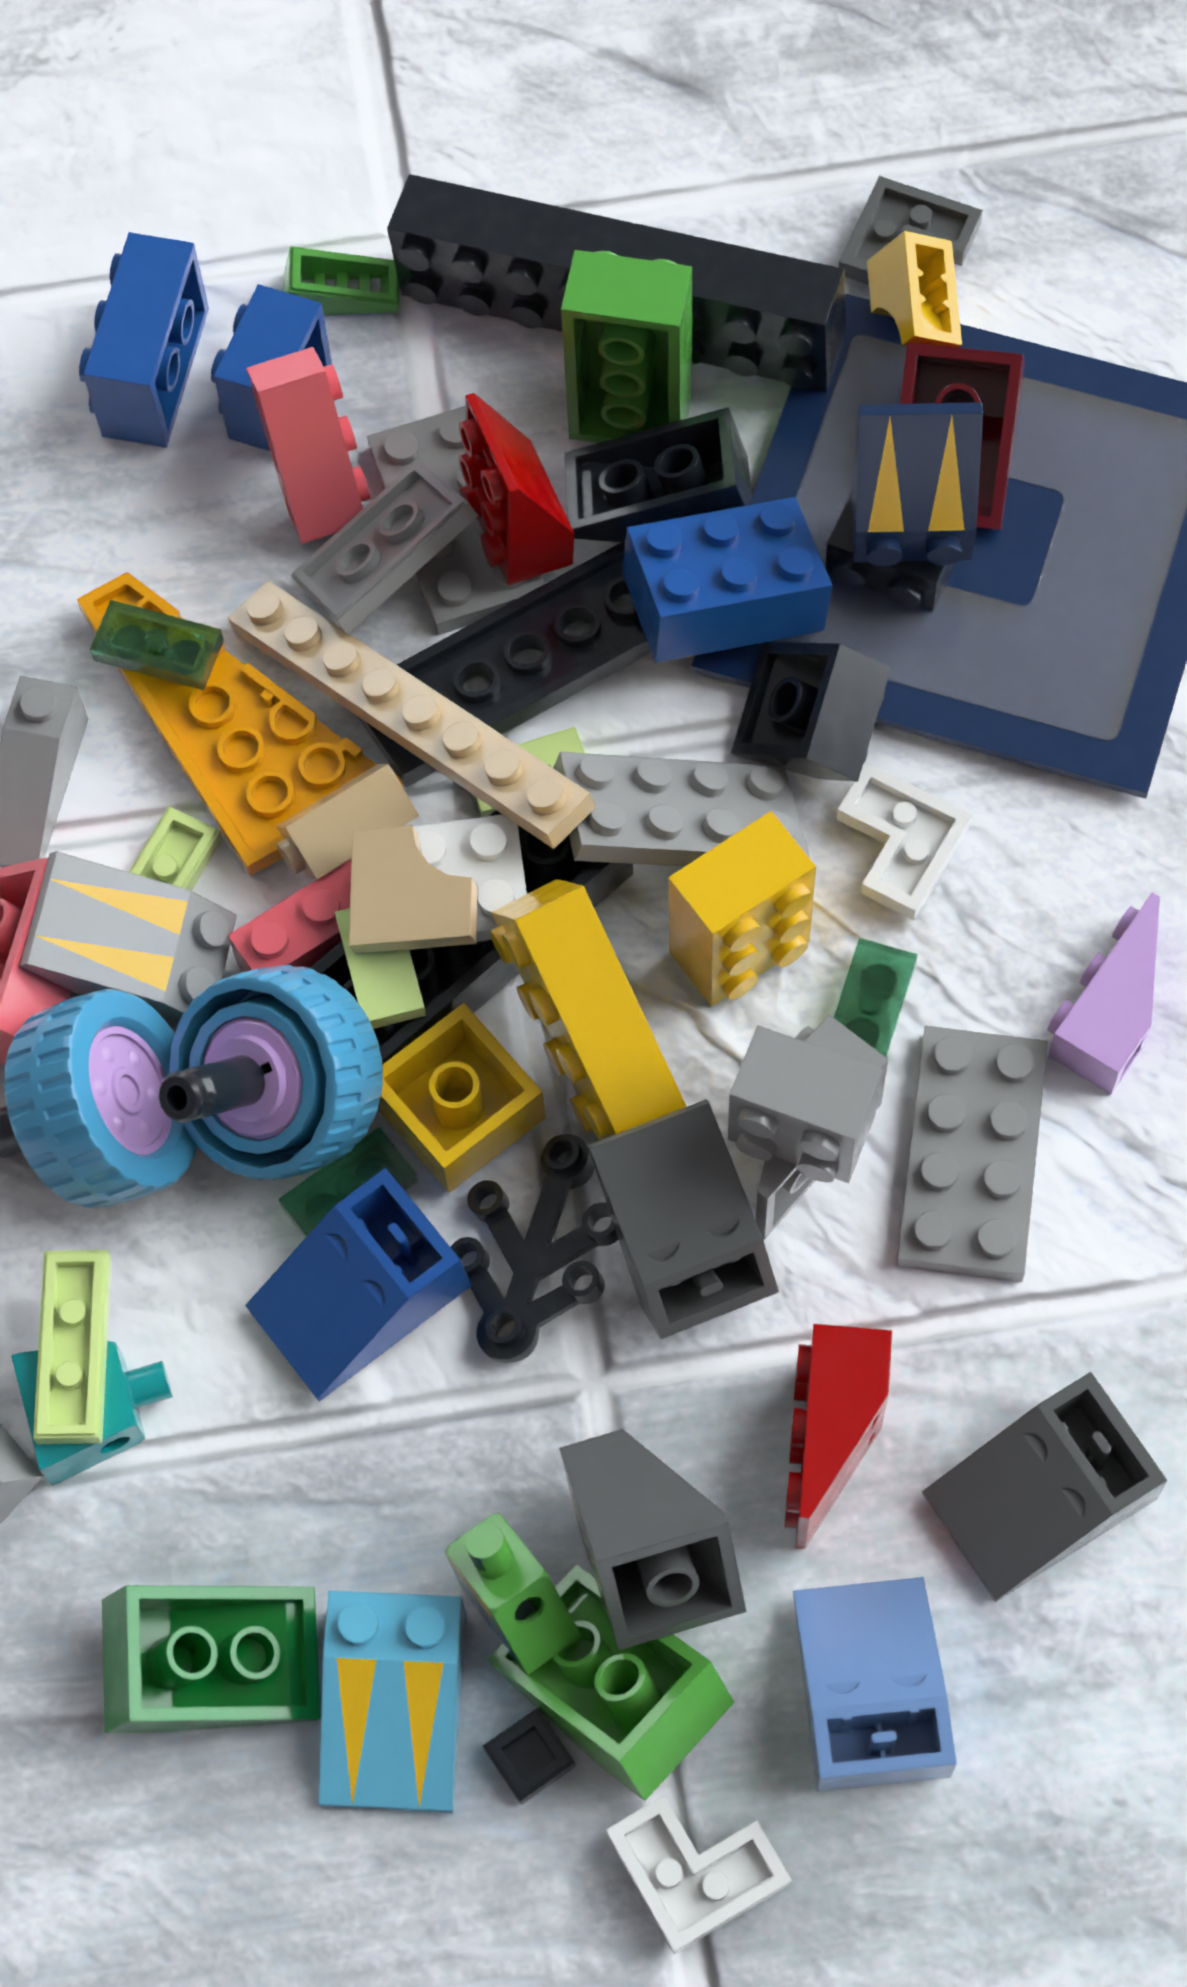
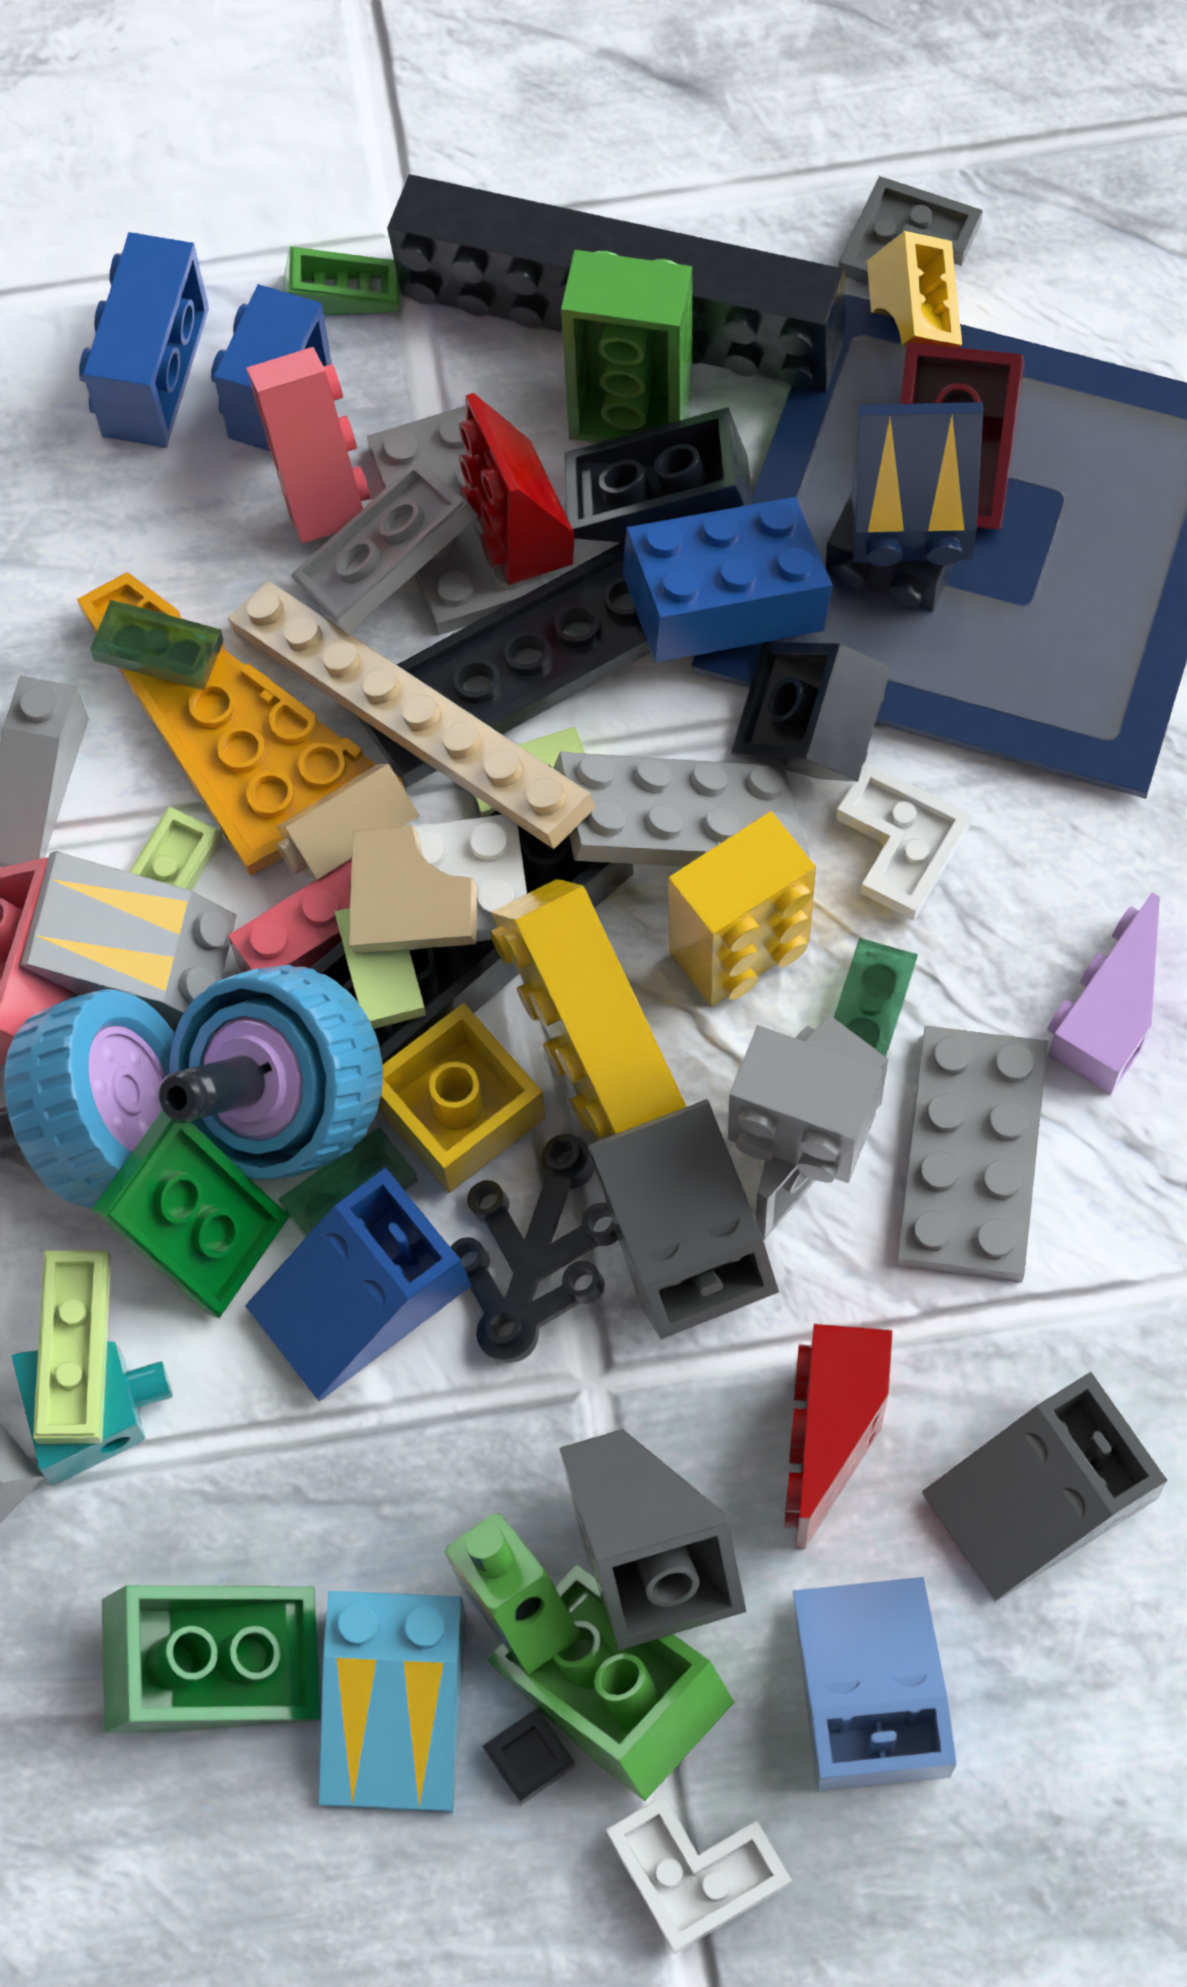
(191, 1213): none -> green tile

